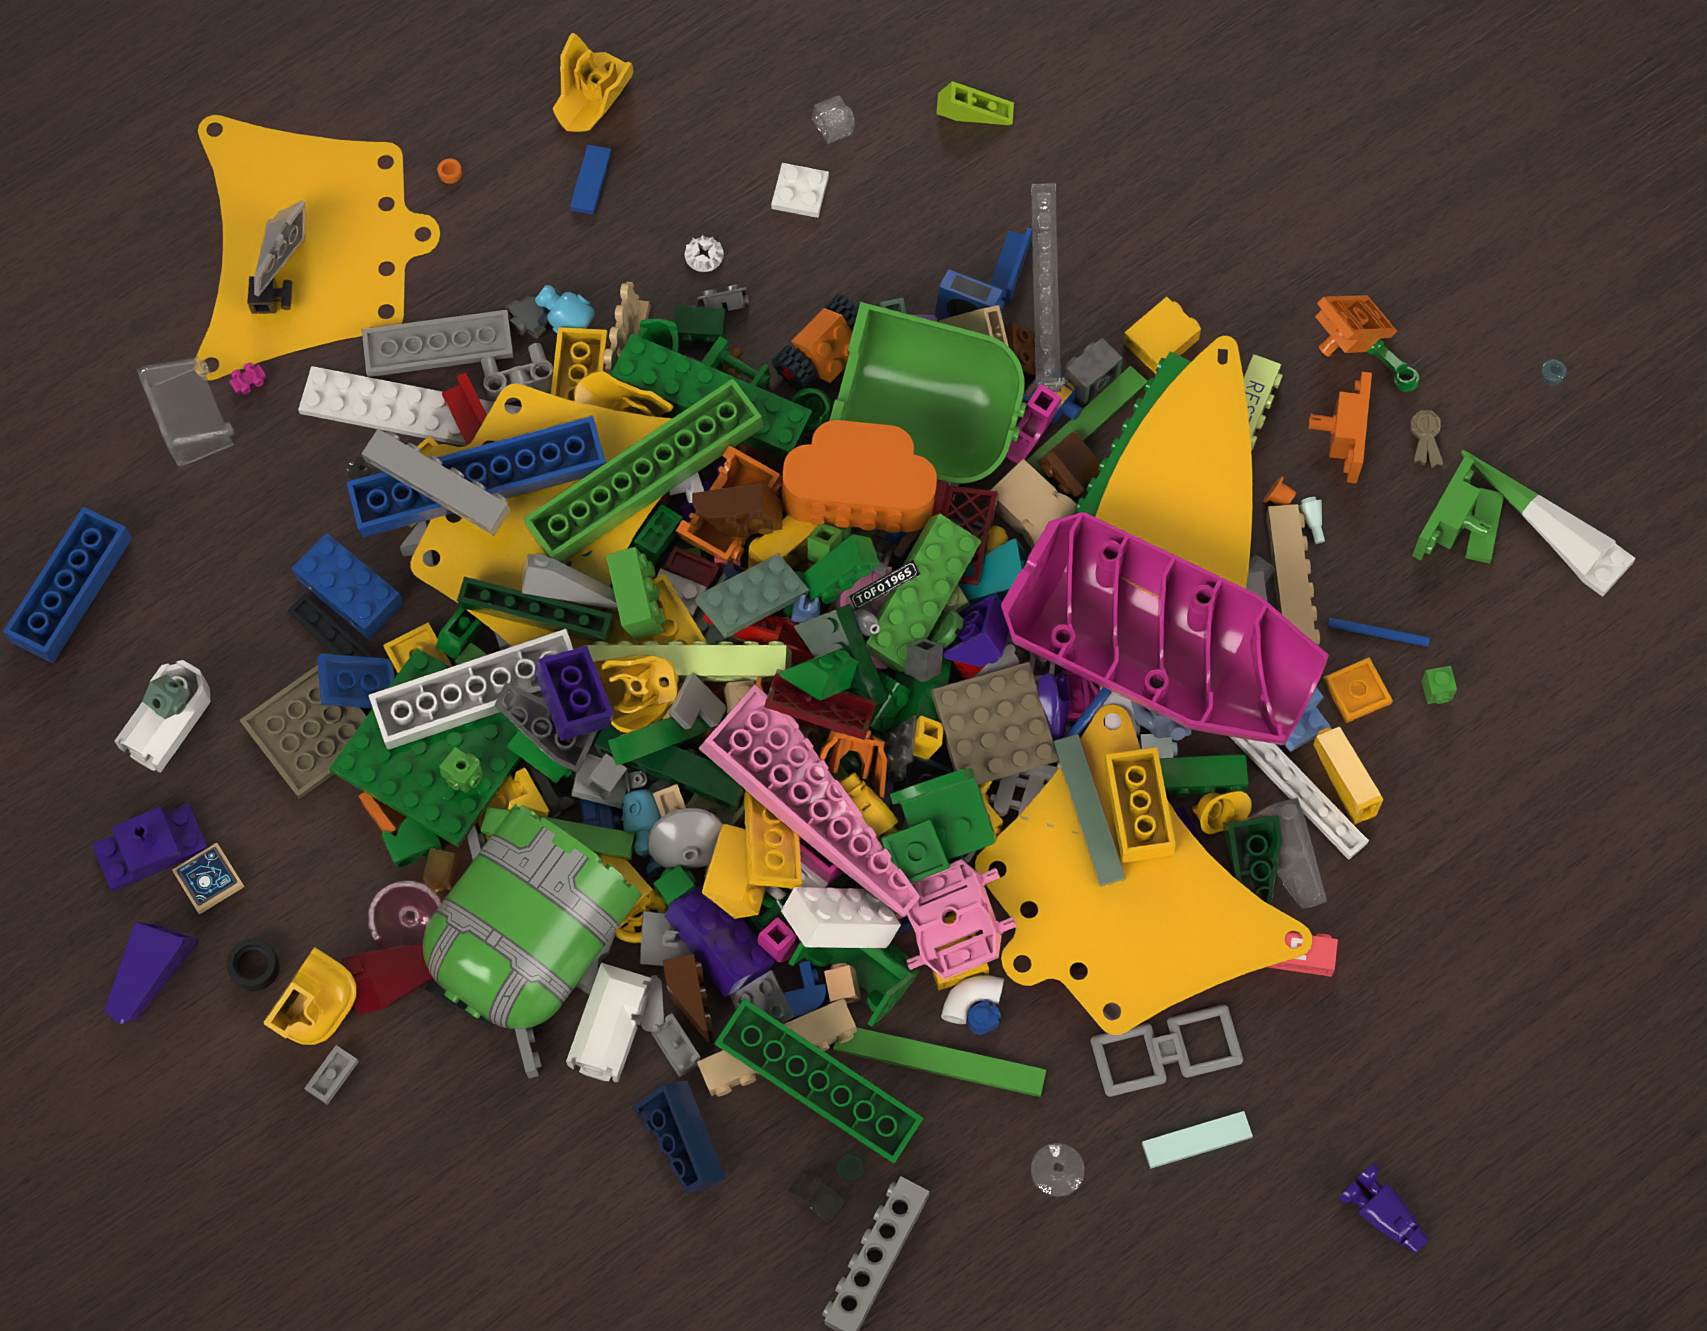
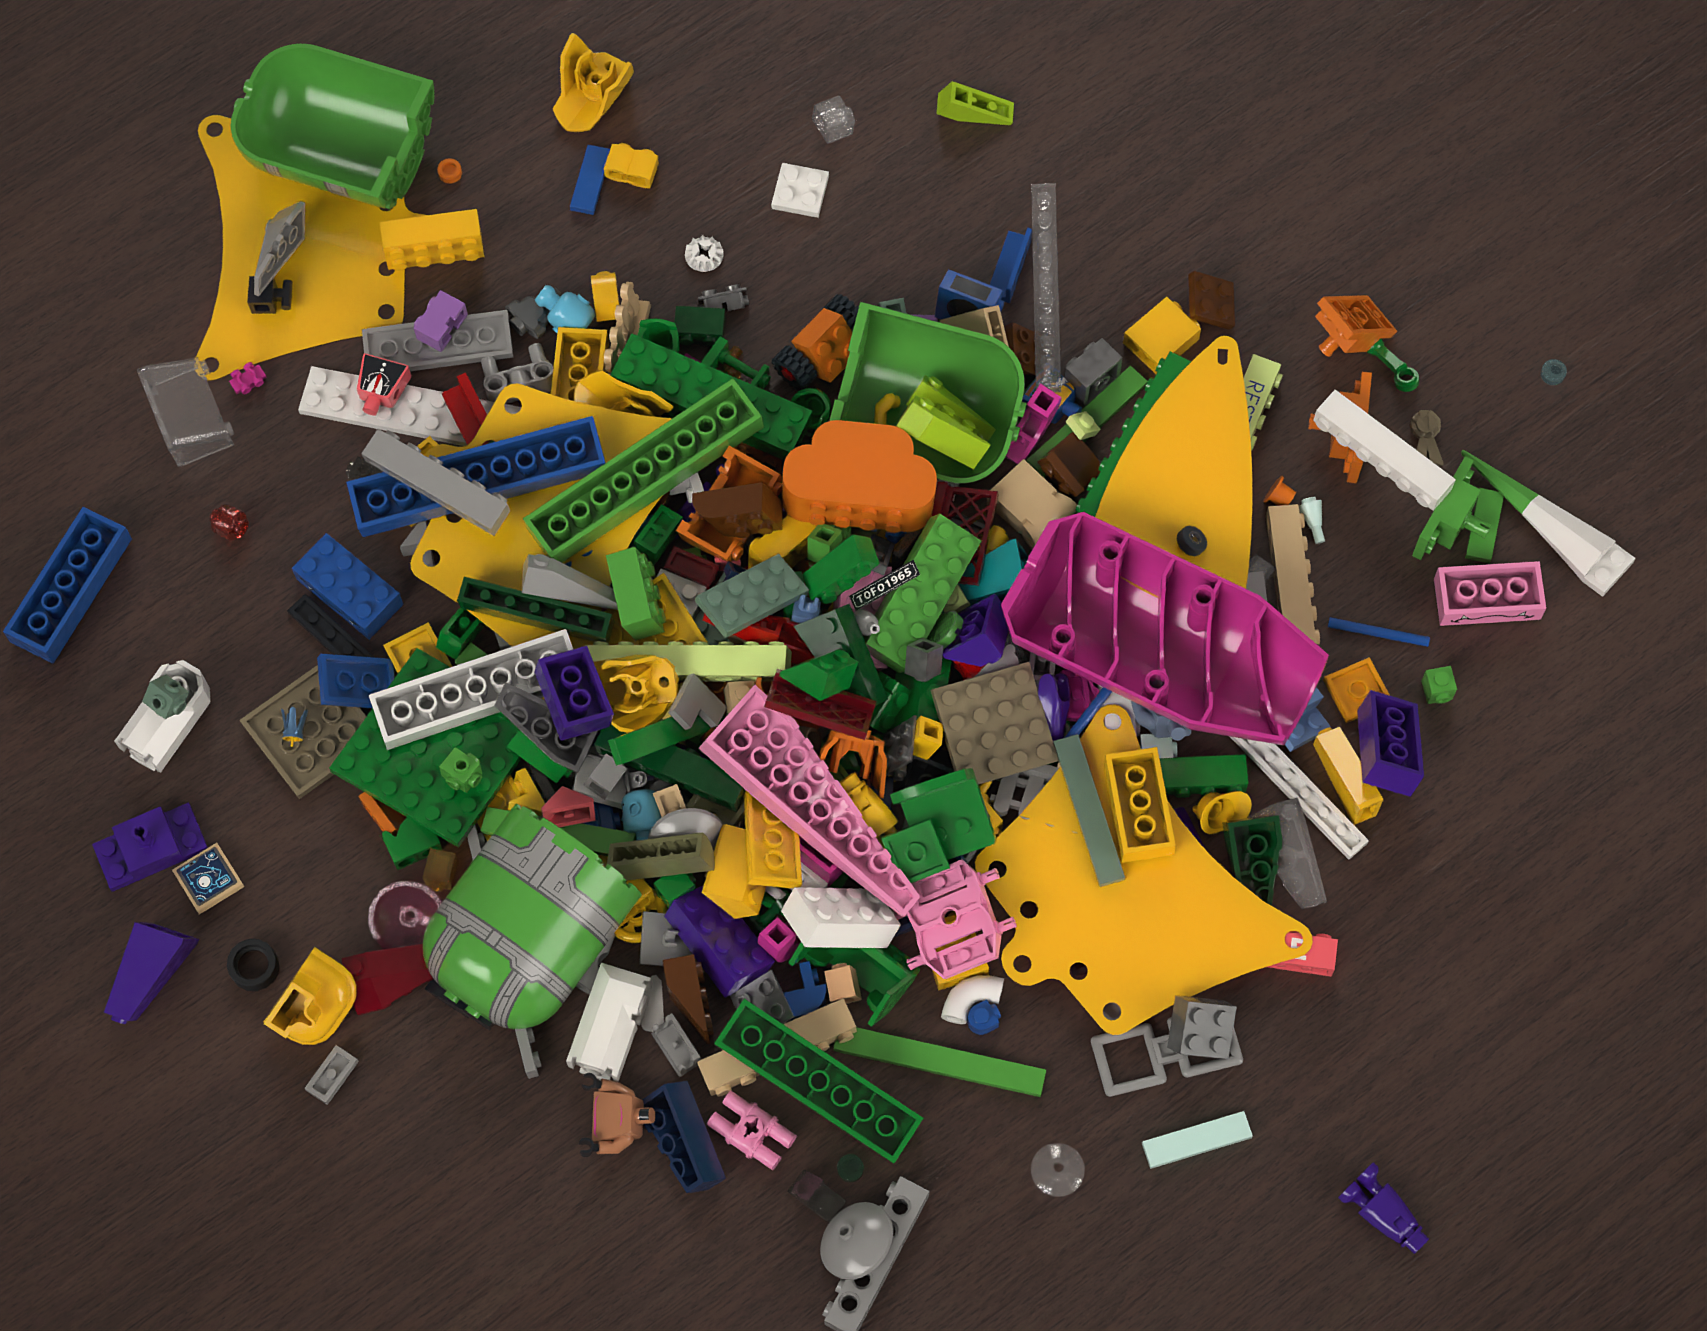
(229, 522): none -> clear red head
(291, 731): none -> flat silver piece
(334, 123): none -> bright green cylinder
(381, 382): none -> torso
(432, 239): none -> yellow brick
(439, 319): none -> medium lavender brick
(568, 808): none -> coral slope
(605, 295): none -> yellow brick
(616, 1117): none -> nougat torso
(631, 165): none -> yellow brick
(662, 856): none -> olive brick
(751, 1116): none -> bright pink pin
(856, 1241): none -> light grey dish
(884, 405): none -> yellow arm
(946, 423): none -> lime wedge
(1083, 425): none -> yellowish green plate
(1191, 541): none -> black wheel
(1201, 1027): none -> brick
(1211, 300): none -> reddish brown plate
(1383, 450): none -> white brick
(1390, 743): none -> dark purple brick
(1489, 593): none -> bright pink brick

